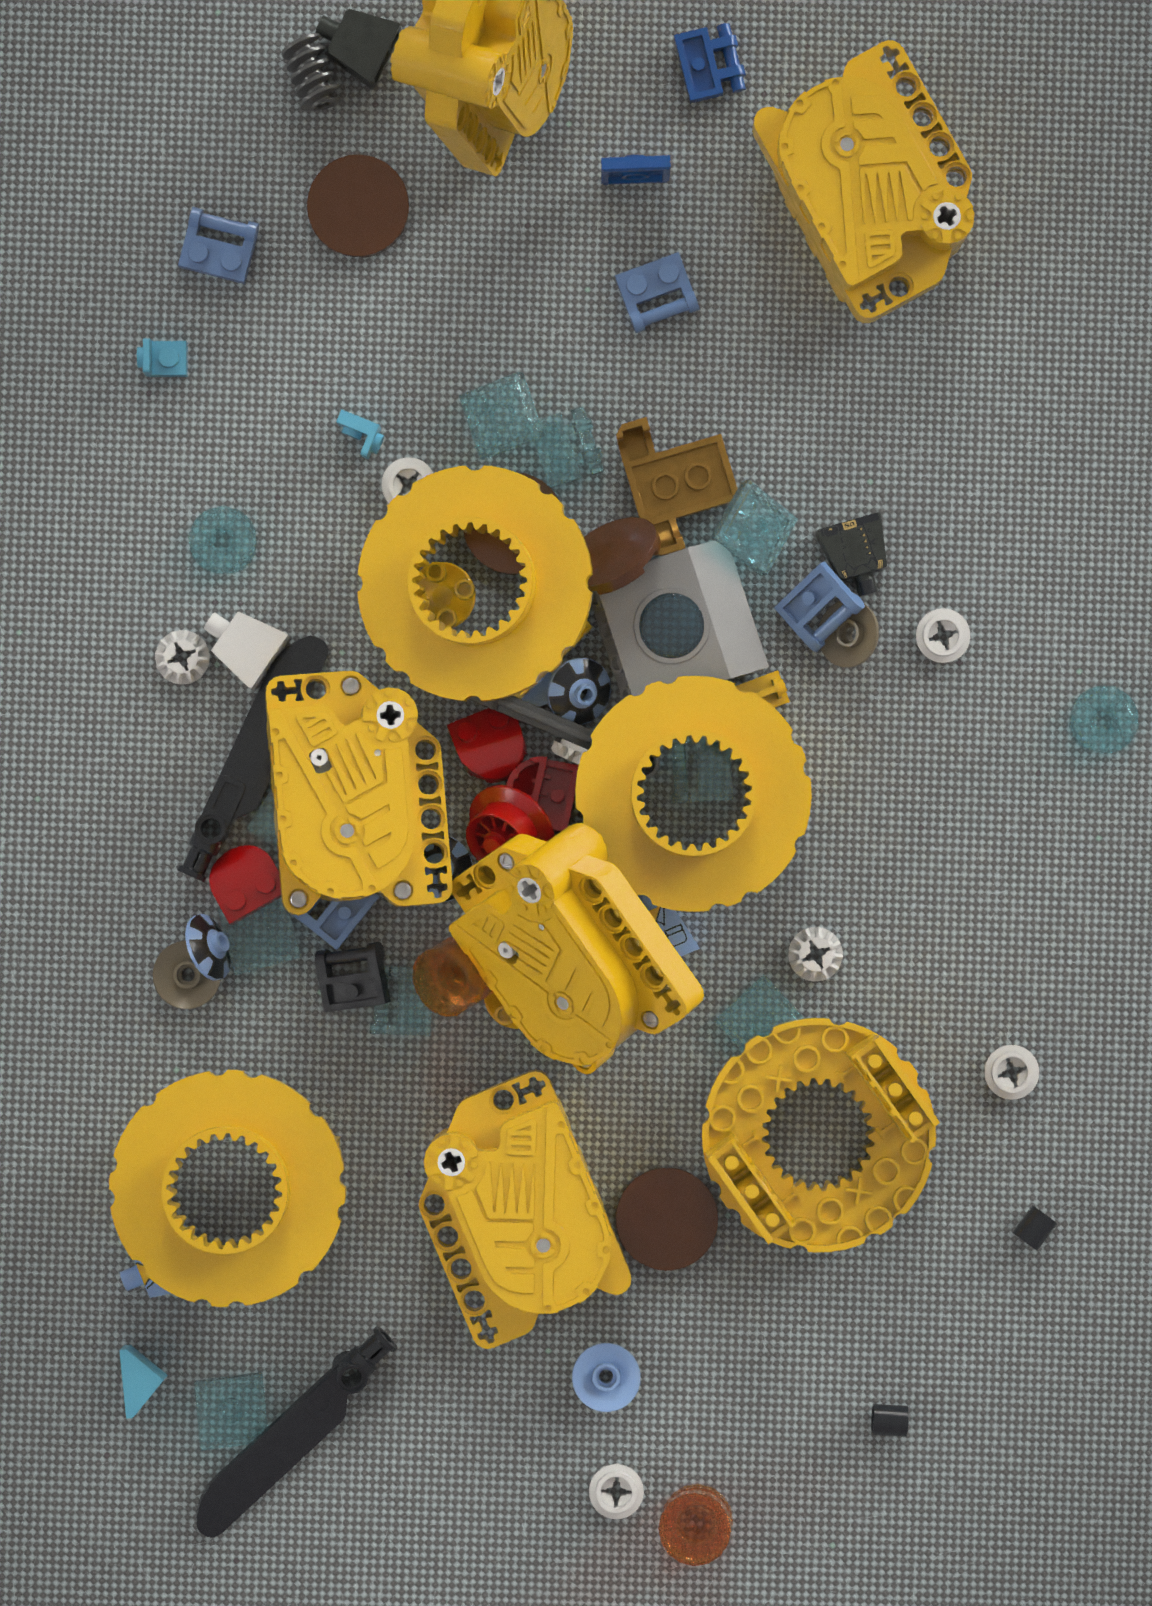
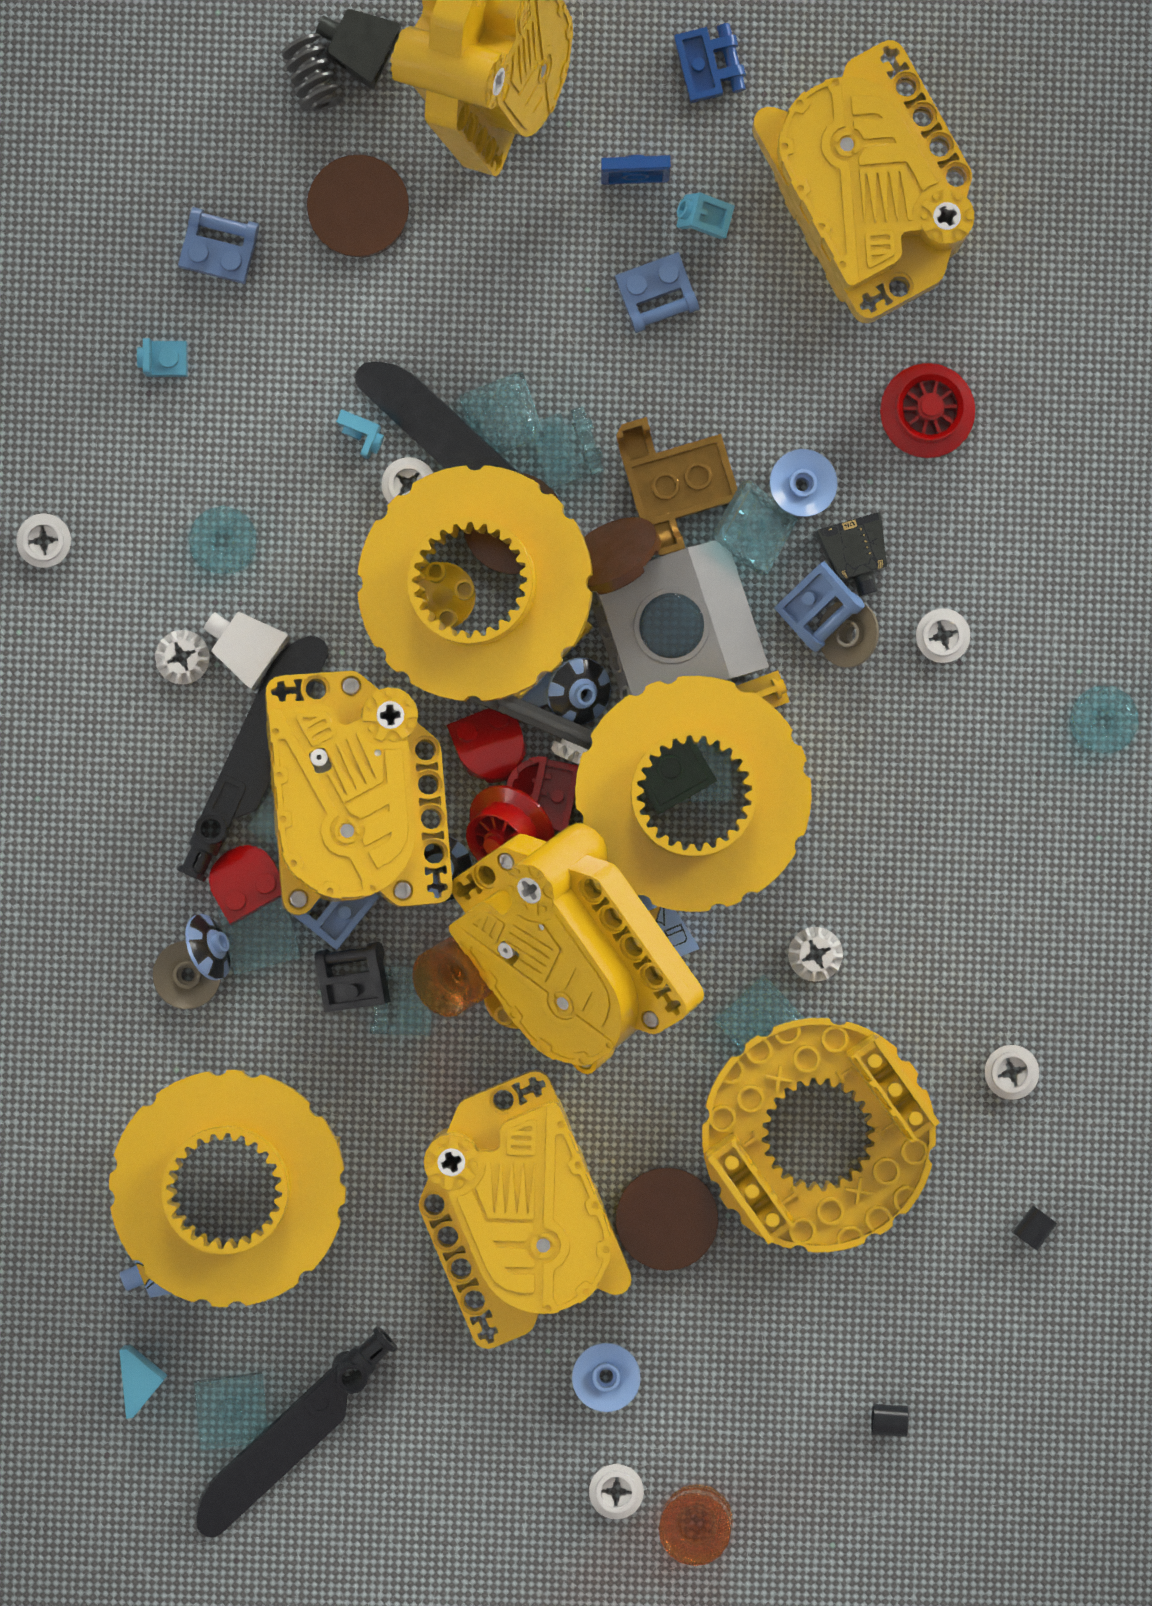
(31, 530): none -> white gear
(426, 417): none -> black piece
(676, 775): none -> dark green plate
(705, 214): none -> medium azure bracket
(811, 468): none -> light blue dish
(927, 410): none -> red piece

